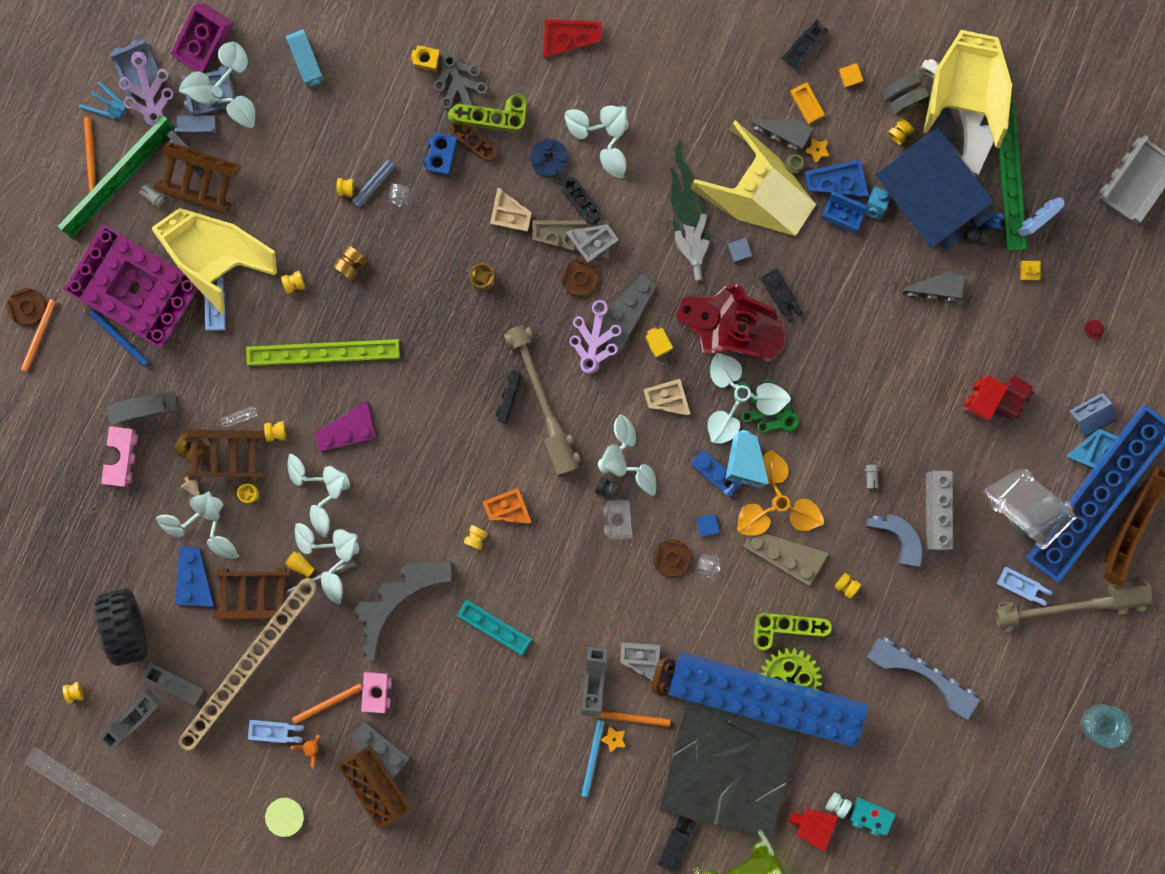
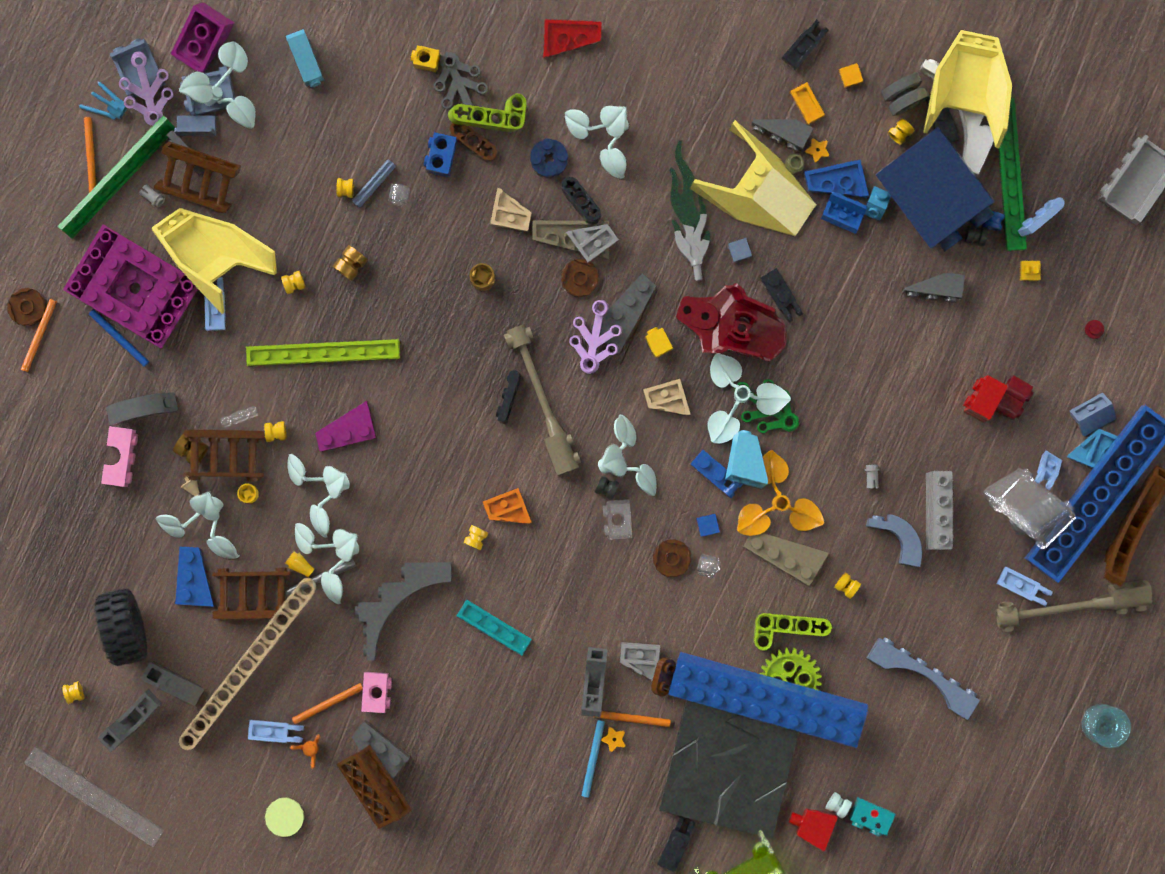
(1048, 469): none -> light blue hinge

